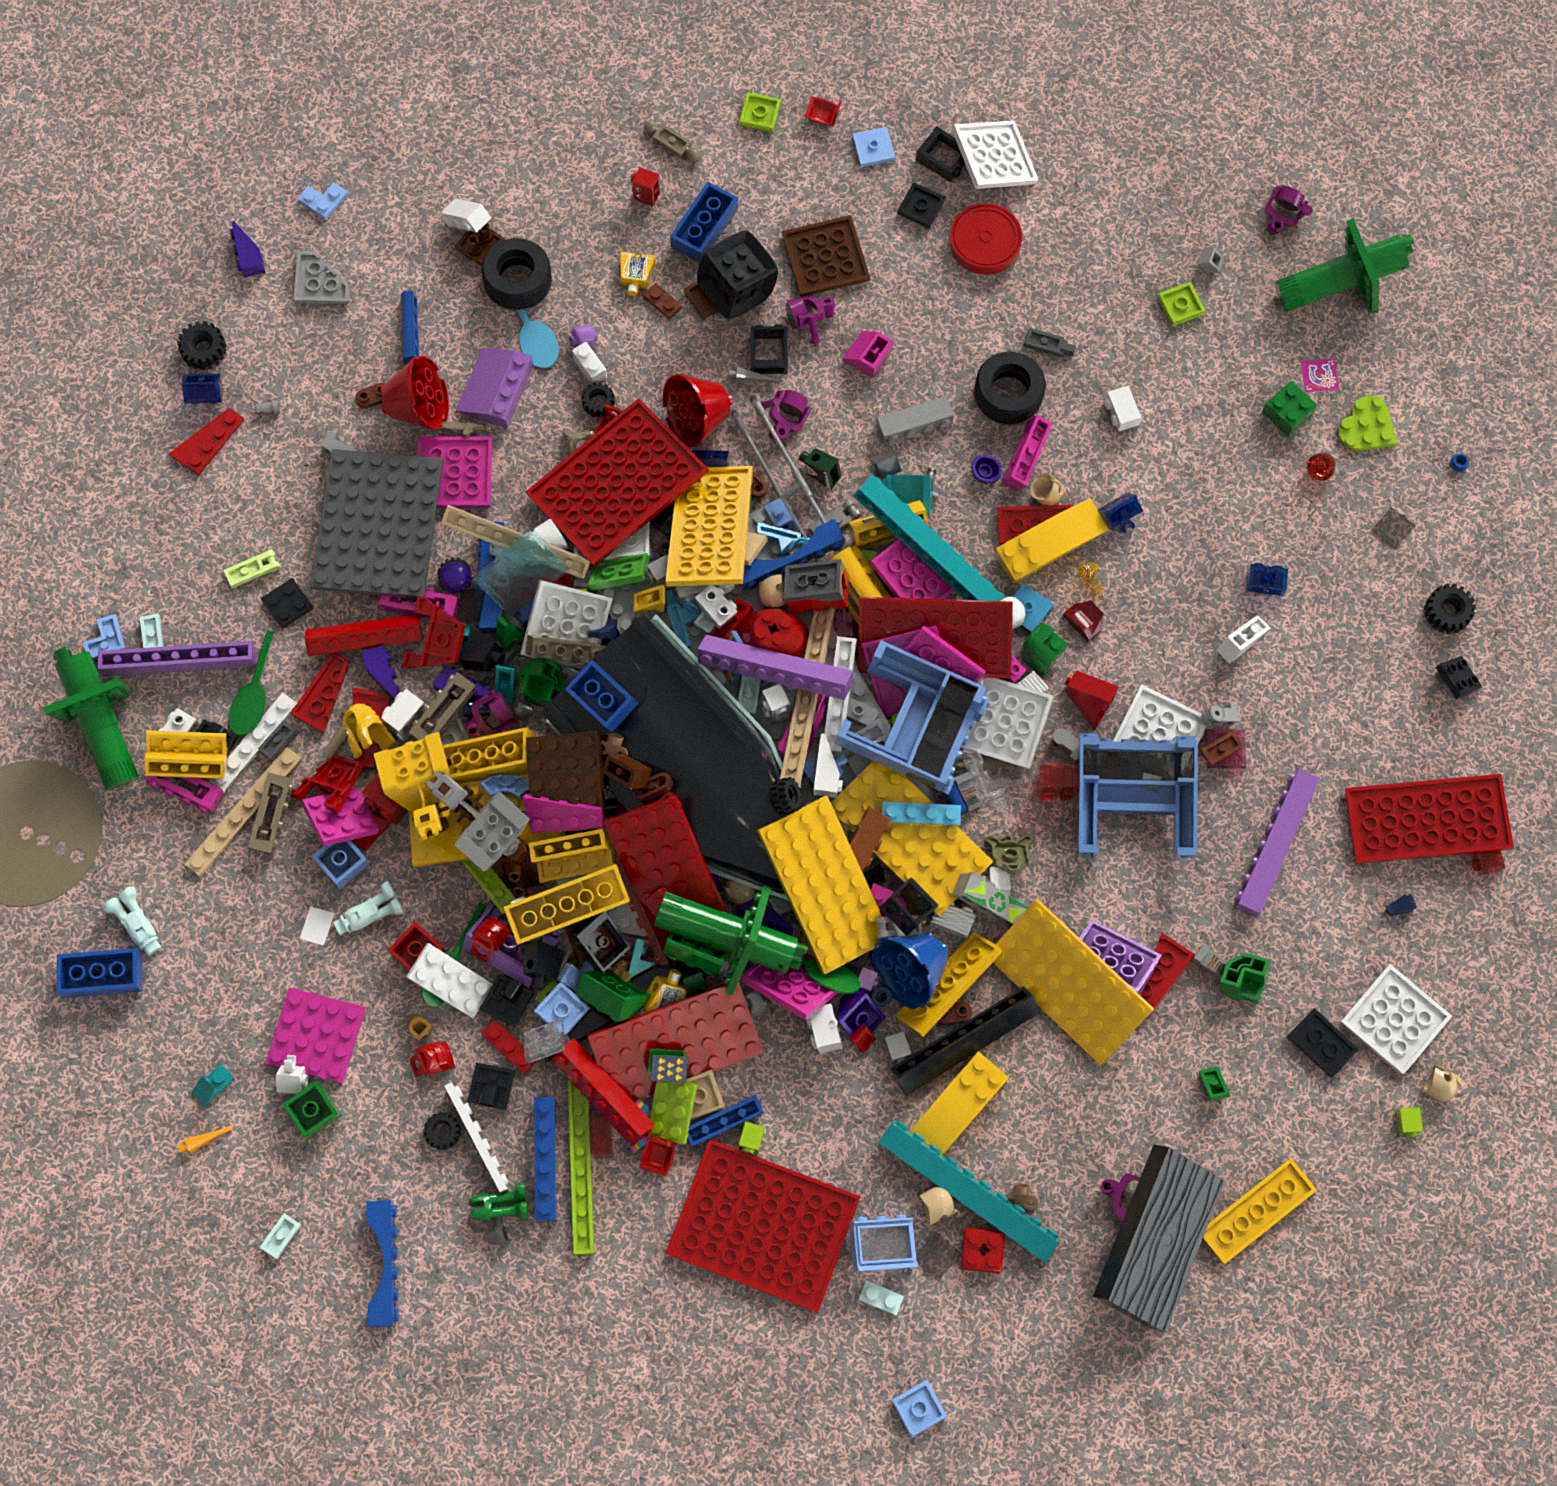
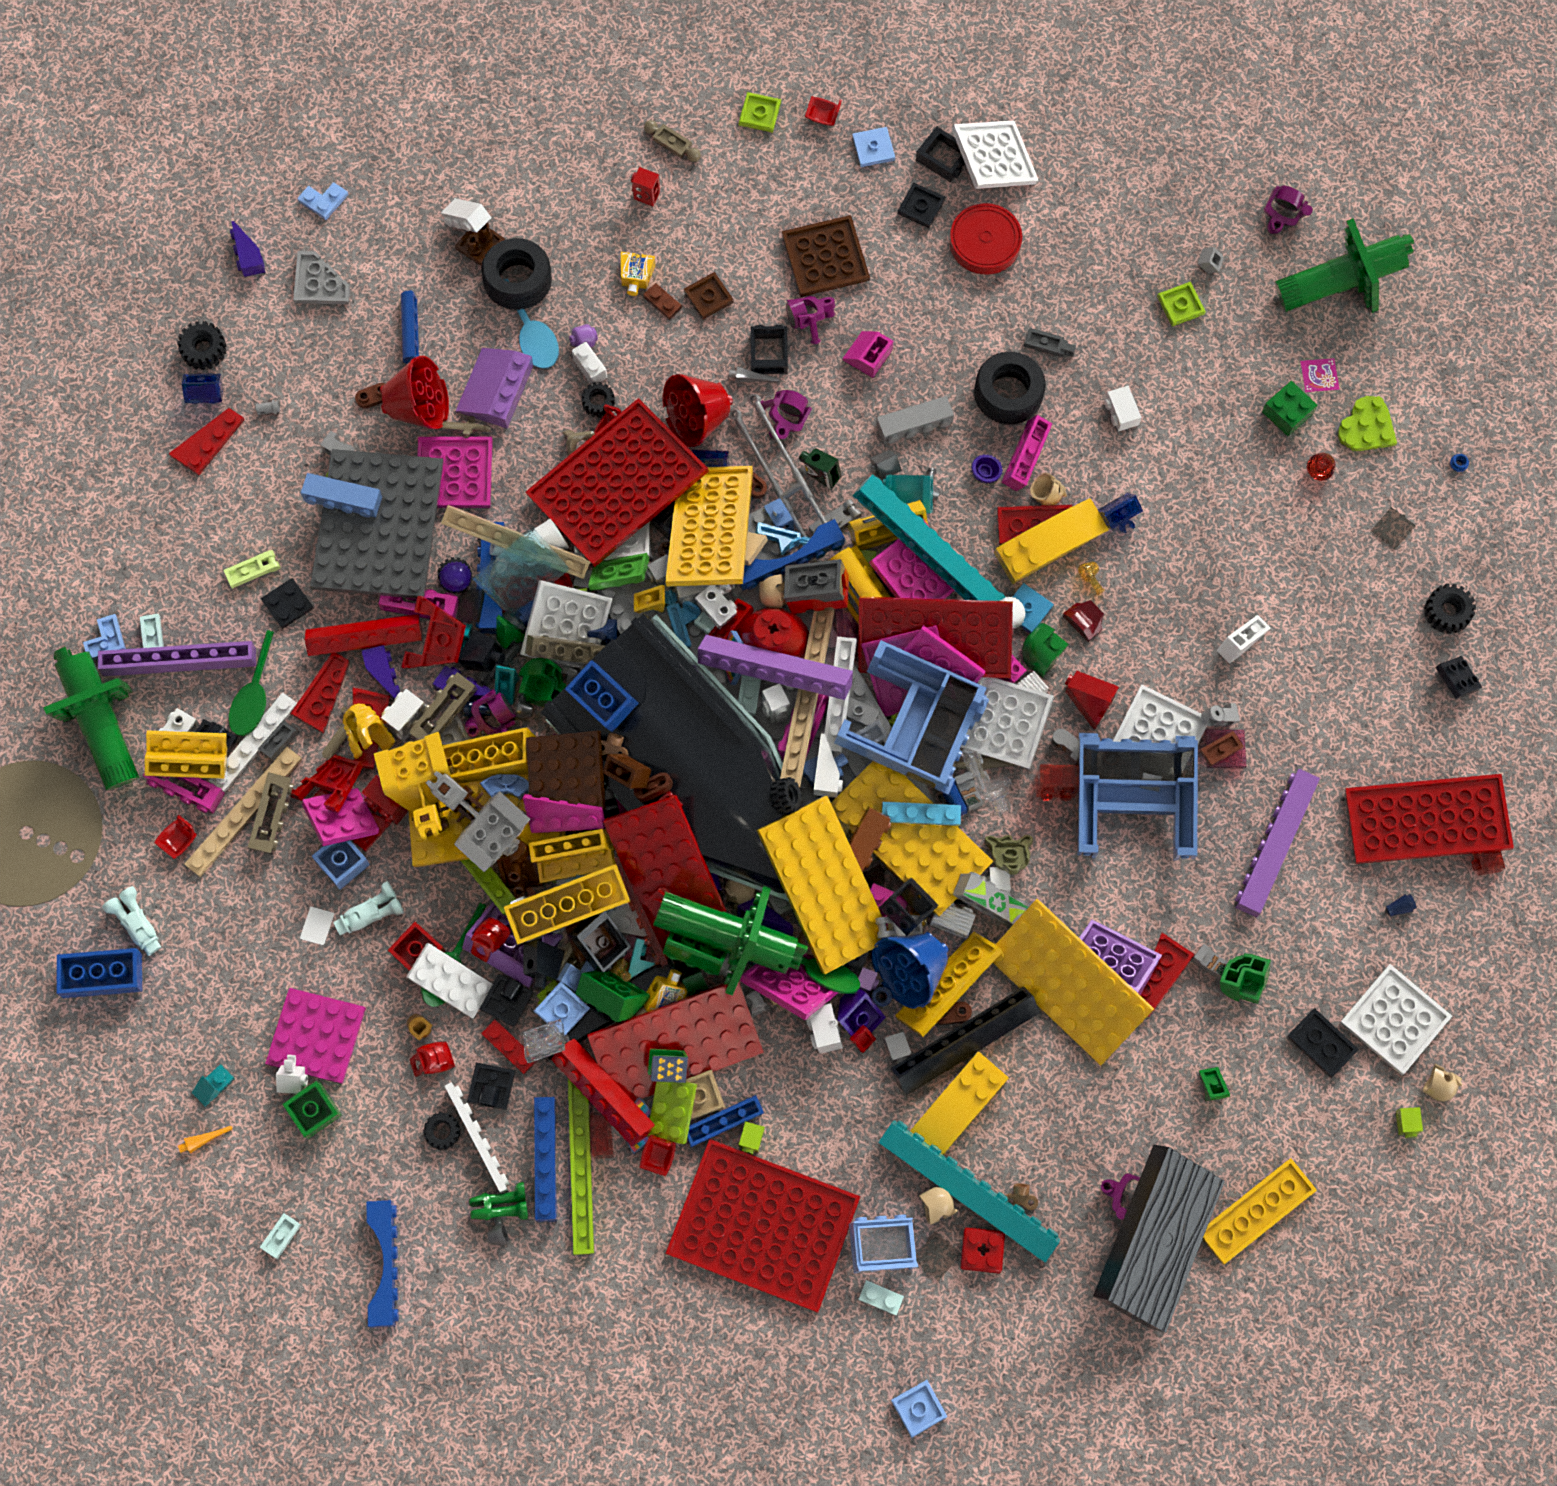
(176, 837): none -> red piece
(341, 495): none -> medium blue brick
(704, 221): blue brick -> none
(737, 274): black piece -> none
(1267, 579): clear blue brick -> none

